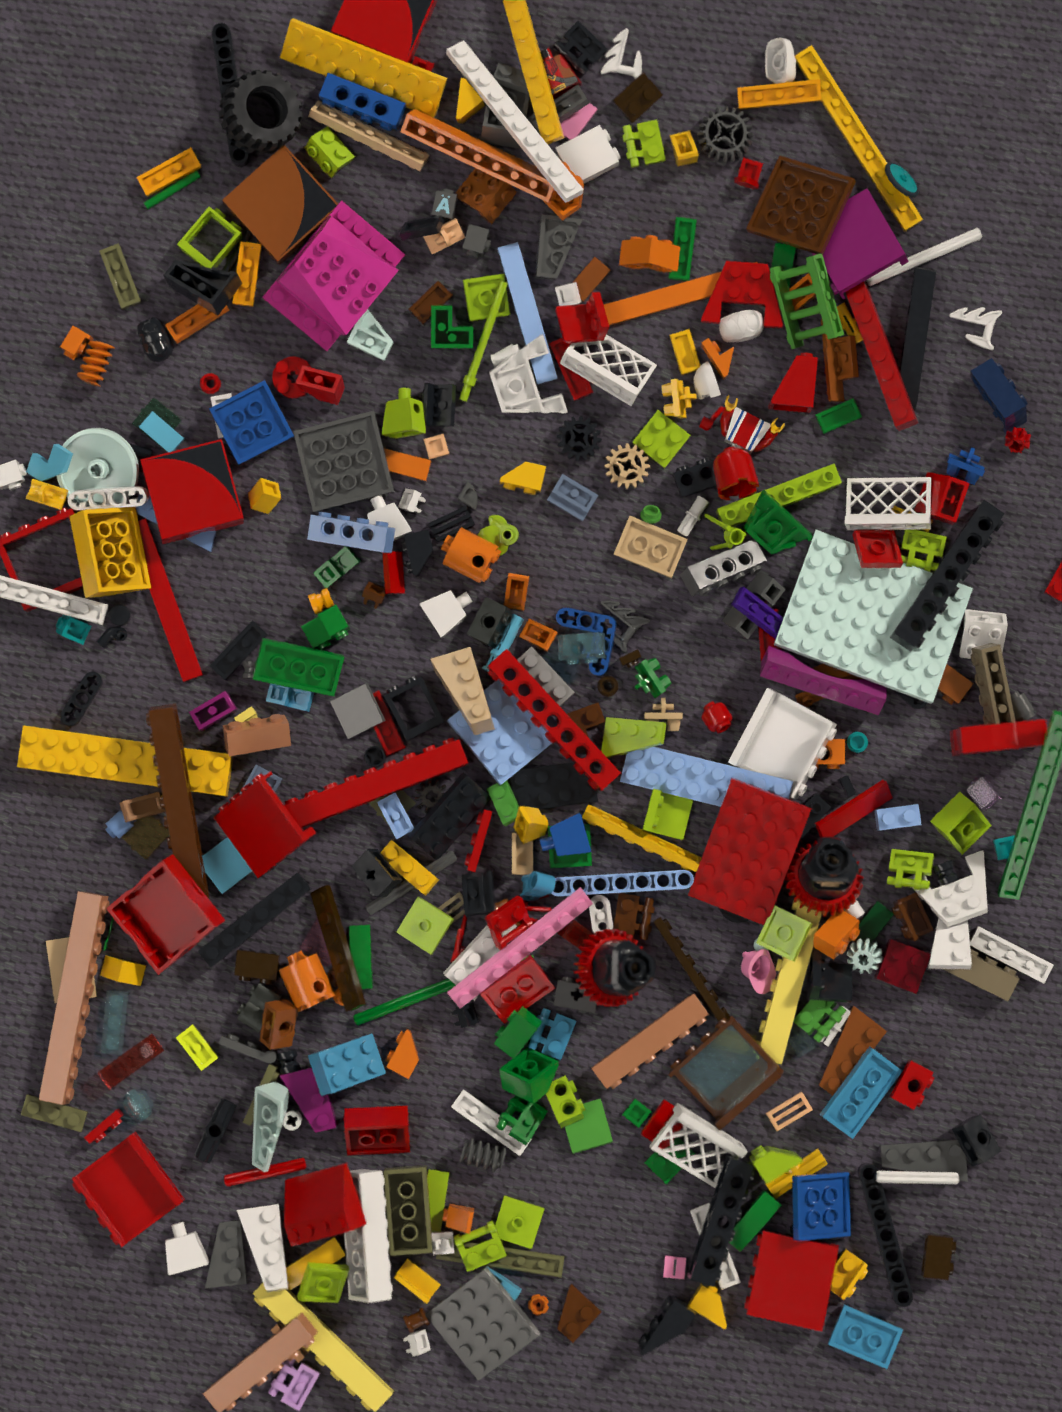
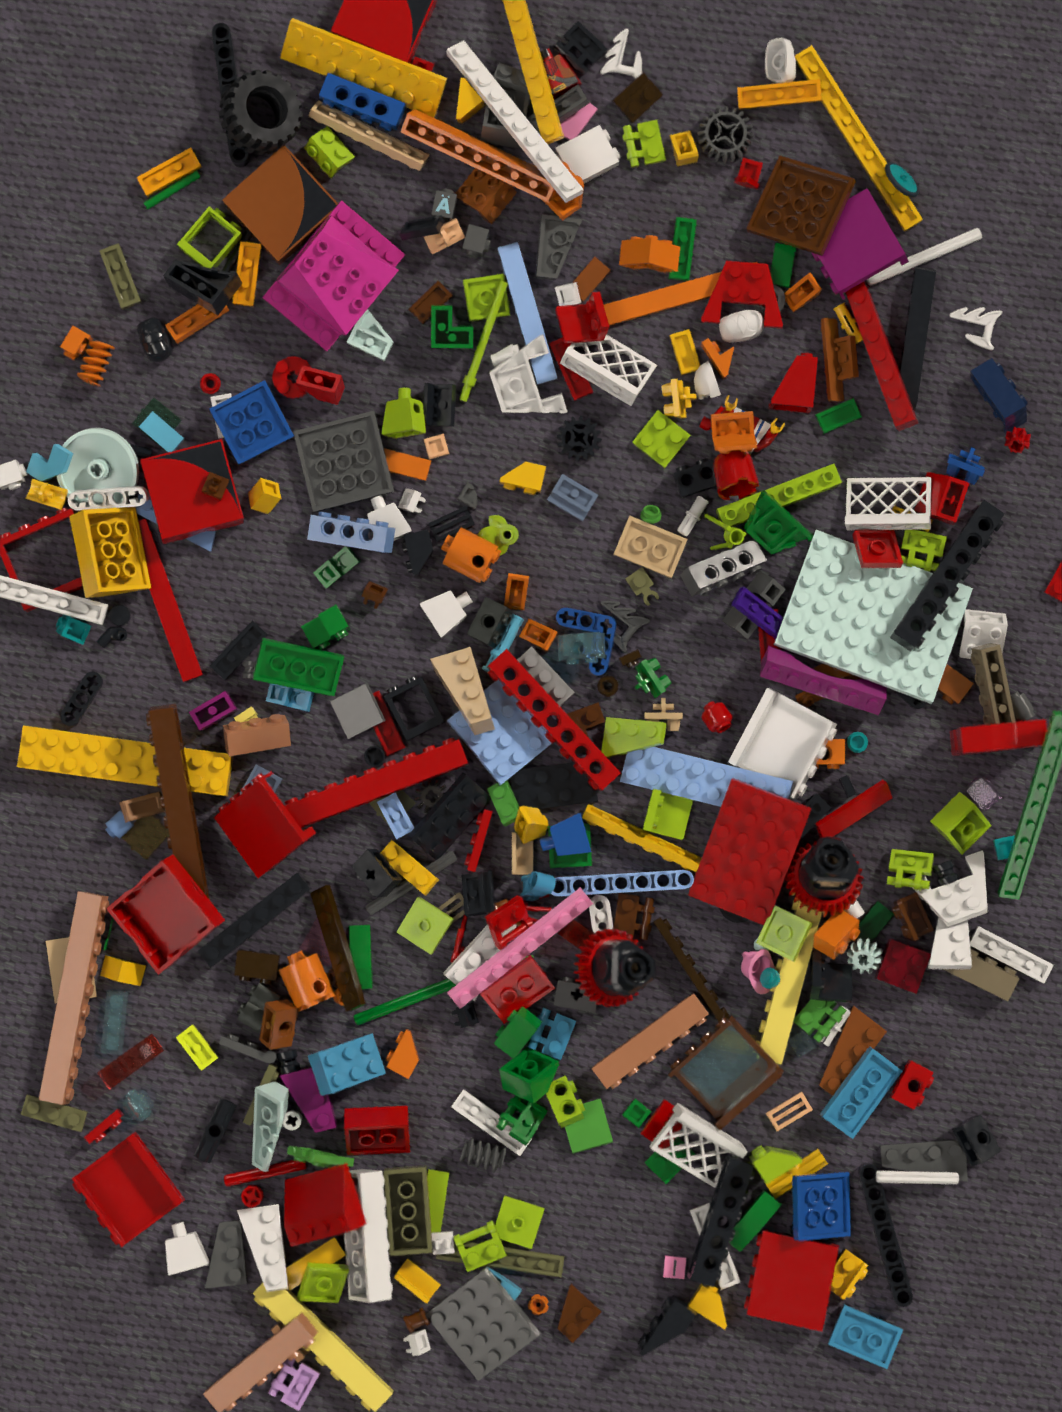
(215, 486): none -> reddish brown tile
(225, 865): medium azure tile -> none
(250, 1199): none -> red wheel
(318, 1157): none -> bright green wing
(320, 601): light orange wheel -> none
(393, 573): red tile -> none
(458, 1217): orange slope -> none
(630, 458): tan gear -> none
(641, 583): none -> olive plate
(733, 432): none -> orange bracket
(769, 978): none -> teal plate
(826, 303): bright green fence -> none
(897, 817): light blue brick -> none
(937, 1256): dark brown brick -> none

